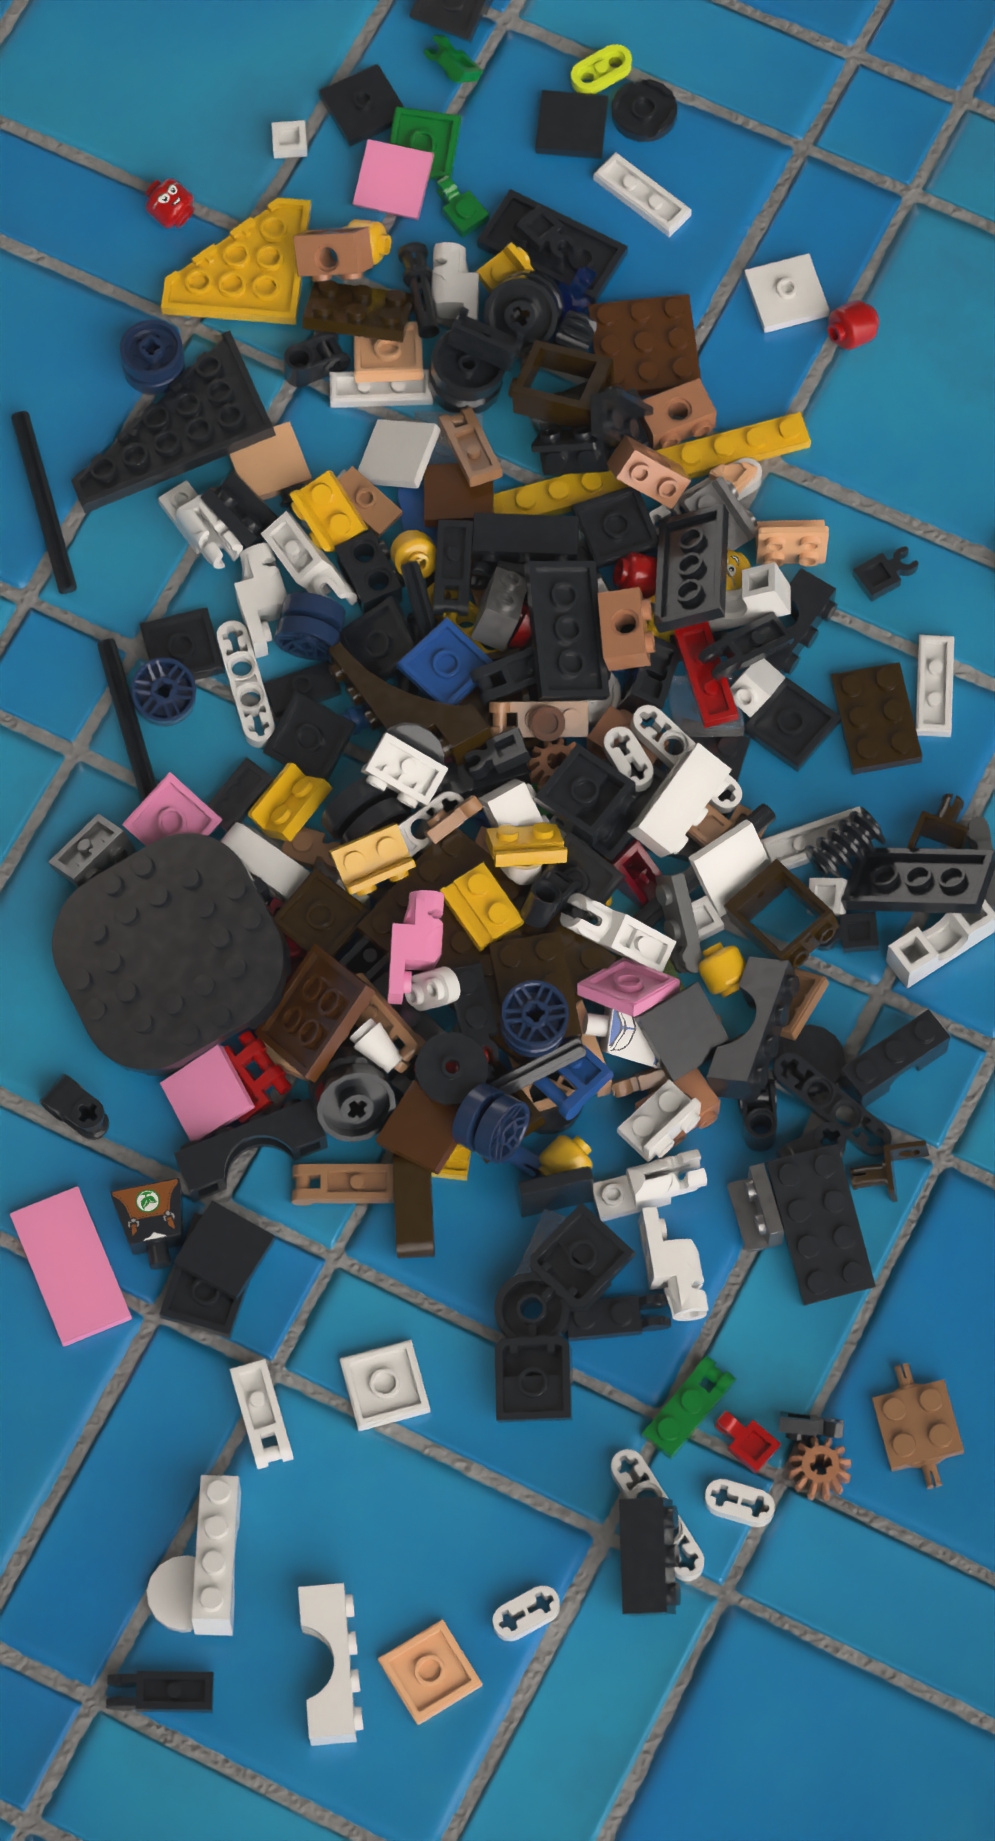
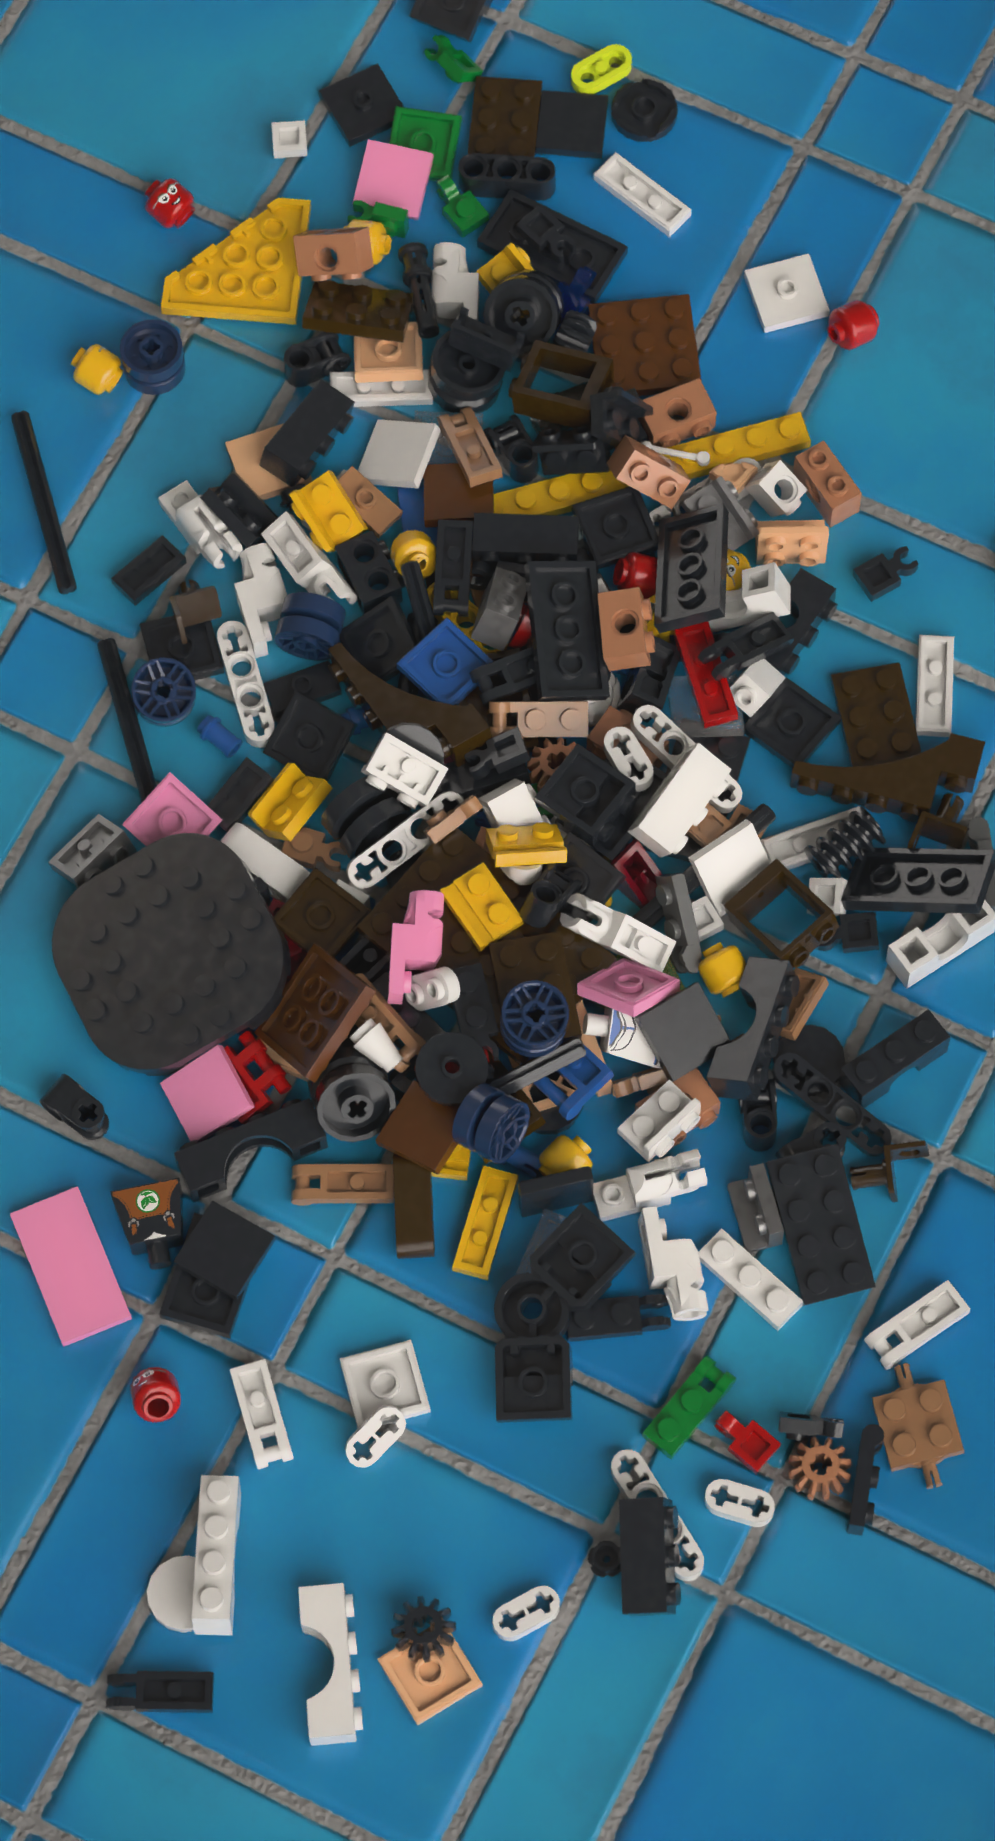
(97, 369): none -> yellow head
(148, 570): none -> black plate
(155, 1394): none -> red head
(194, 606): none -> dark brown bracket
(200, 419): black wing -> none
(219, 736): none -> blue pin
(308, 434): none -> black brick
(372, 860): yellow bracket -> none
(382, 1442): none -> white beam
(393, 218): none -> green plate
(418, 1617): none -> black gear
(485, 1223): none -> yellow plate
(505, 116): none -> dark brown plate
(512, 444): none -> black piece
(521, 168): none -> black beam
(546, 723): reddish brown tile -> none
(596, 1556): none -> black plate
(701, 458): none -> white hinge
(750, 1279): none -> white plate
(763, 489): none -> white brick
(827, 484): none -> nougat brick
(865, 1478): none -> black plate
(897, 786): none -> dark brown arch
(918, 1324): none -> white plate

